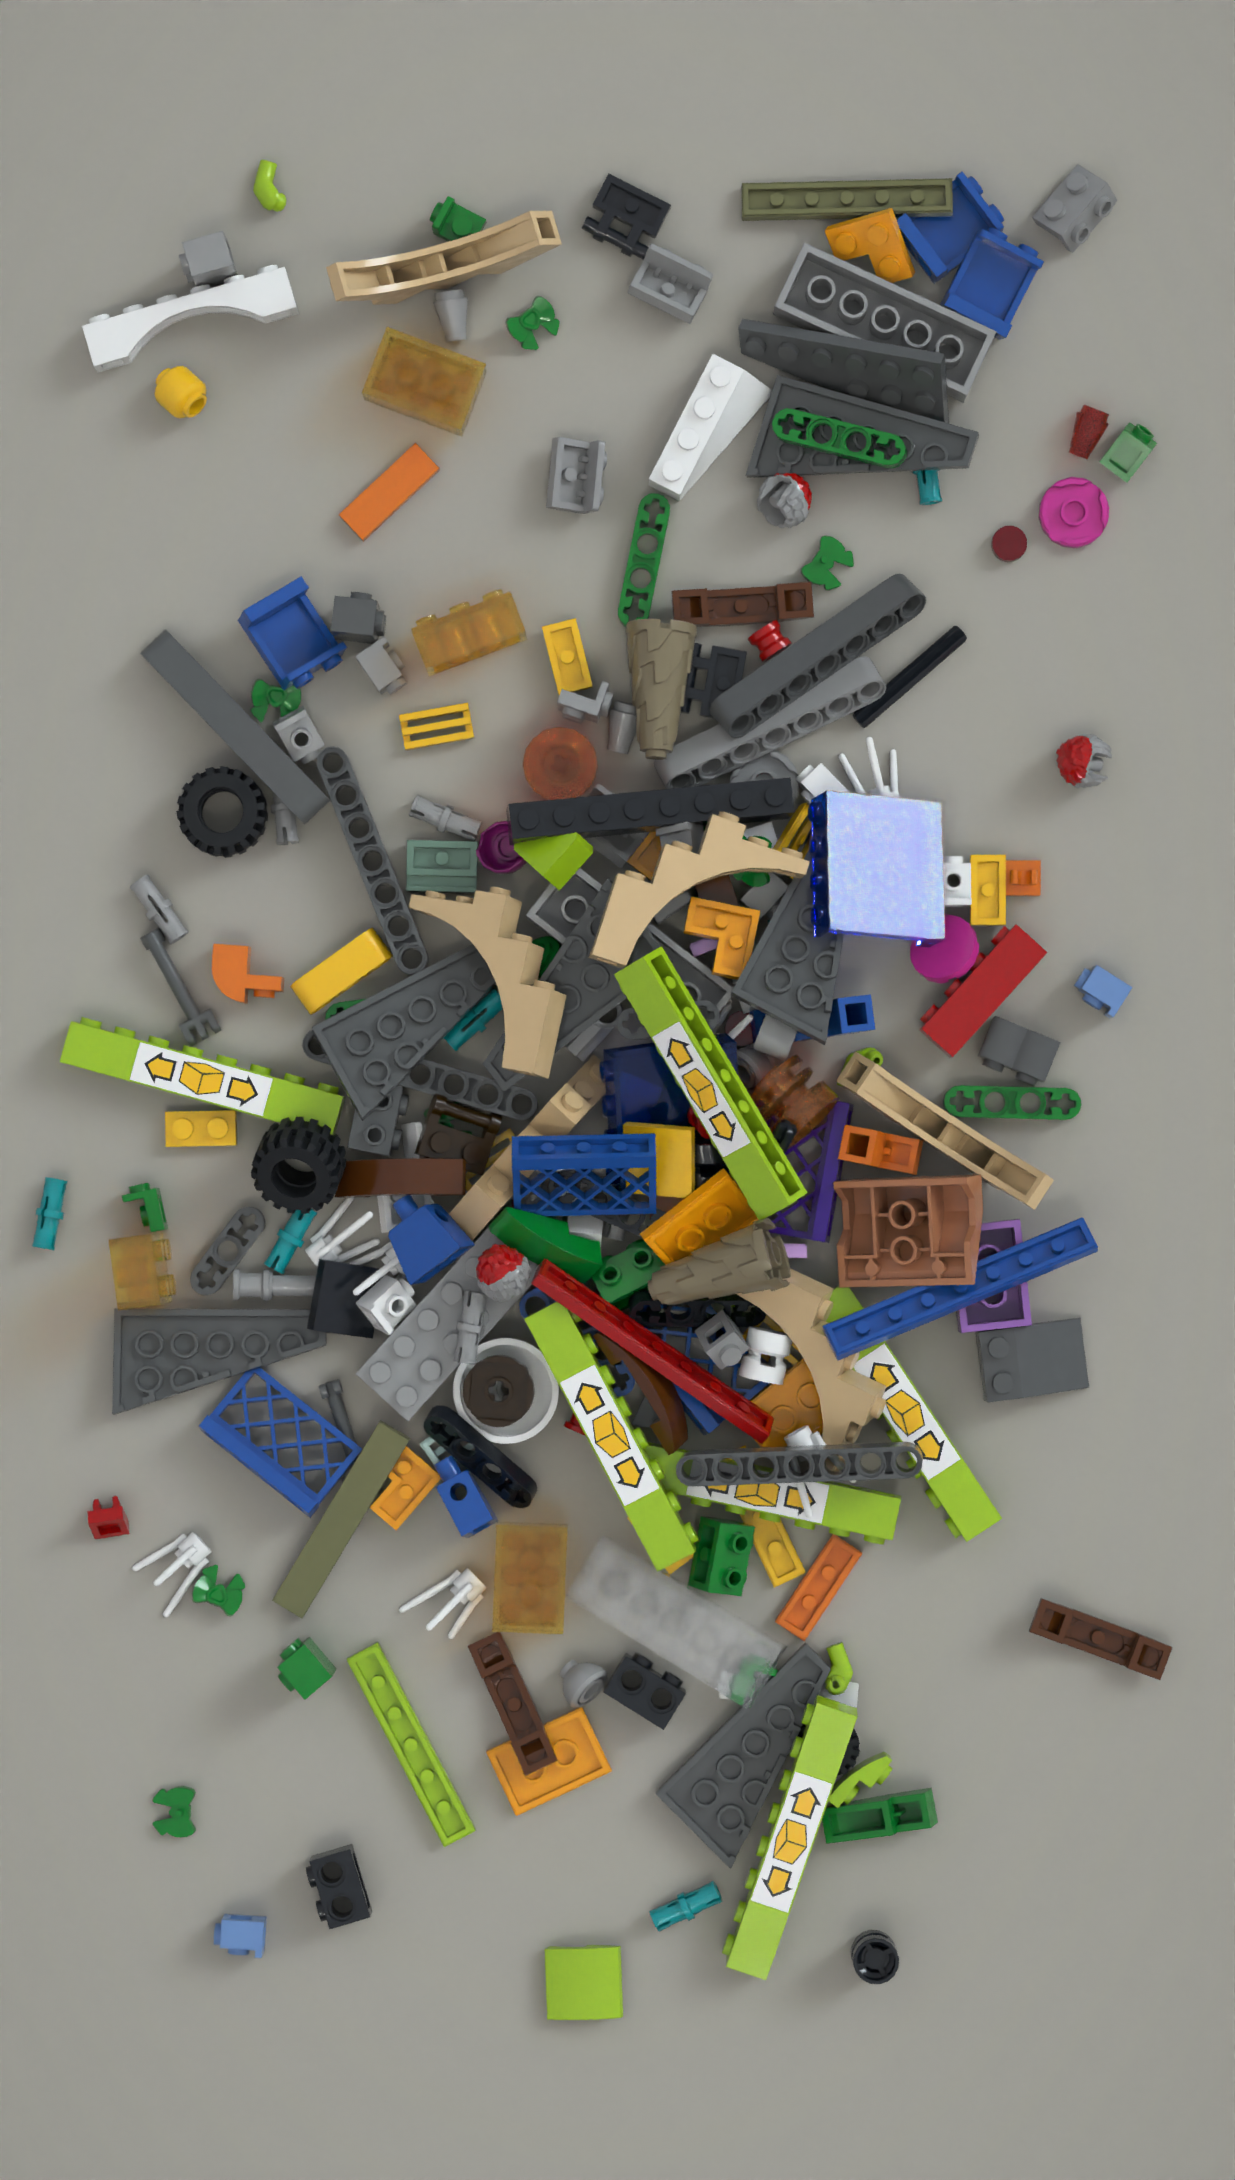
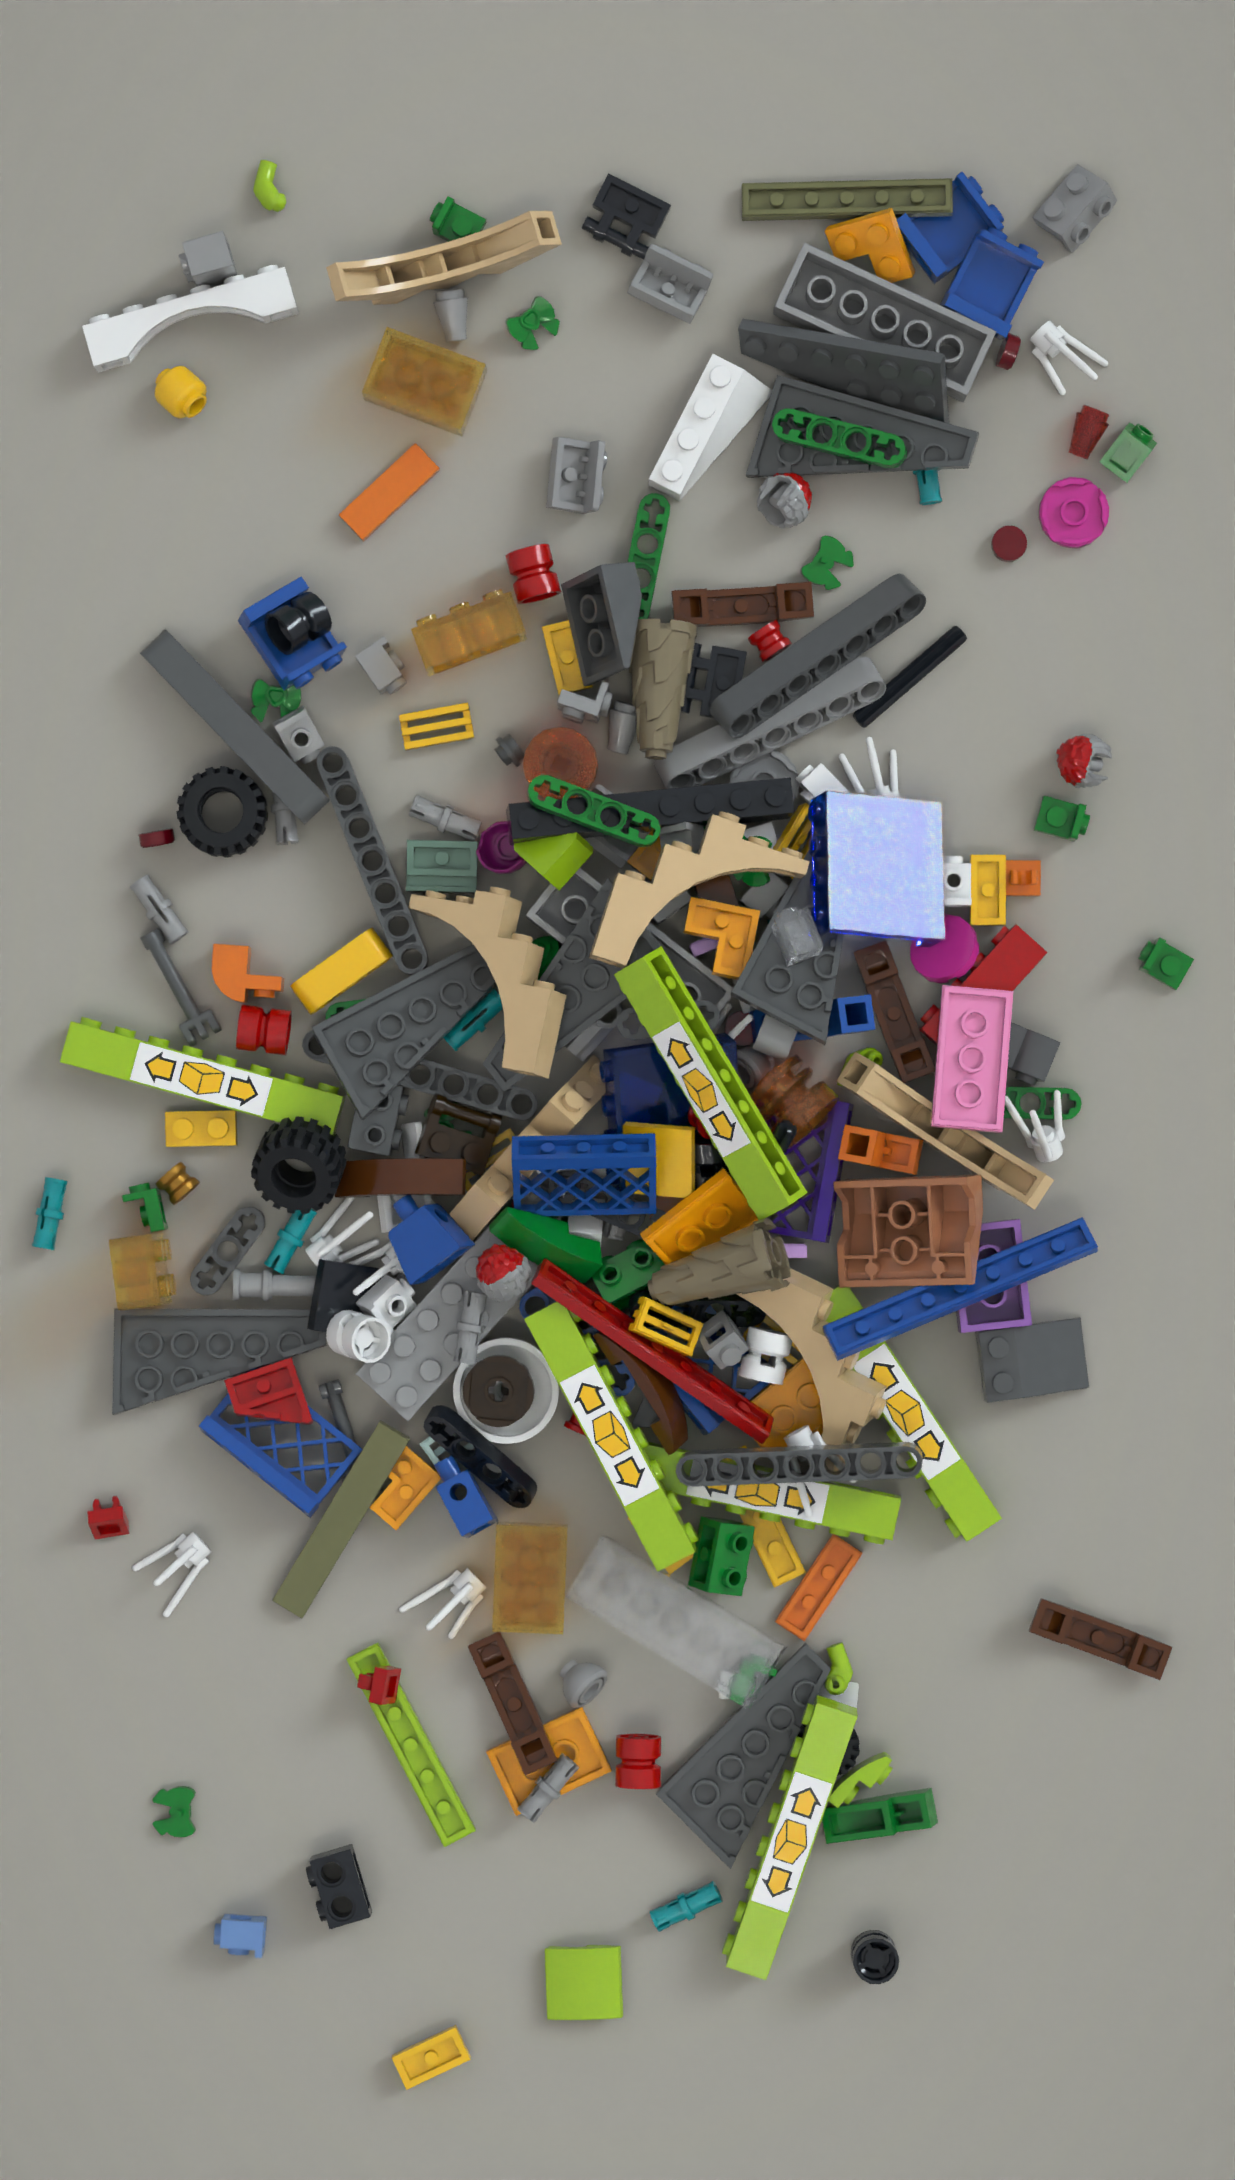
(156, 838): none -> dark red tile
(177, 1183): none -> pearl gold wheel
(207, 1591): green piece -> none
(264, 1030): none -> red wheel
(270, 1394): none -> red wing
(296, 625): none -> black wheel
(304, 1667): green brick -> none
(357, 618): dark grey brick -> none
(358, 1336): none -> white wheel
(382, 1684): none -> red tile
(431, 2057): none -> yellow plate
(509, 750): none -> dark grey plate
(533, 575): none -> red wheel
(548, 1788): none -> light grey pin
(595, 805): none -> green beam
(603, 618): none -> dark grey slope
(638, 1761): none -> red wheel
(639, 1697): black brick -> none
(641, 1316): none -> yellow tile
(797, 935): none -> clear brick
(893, 1012): none -> reddish brown slope
(972, 1059): none -> bright pink tile
(1008, 351): none -> dark red tile
(1043, 1139): none -> white plant
(1051, 341): none -> white plant
(1061, 819): none -> green bracket
(1102, 989): medium blue brick -> none
(1164, 963): none -> green bracket

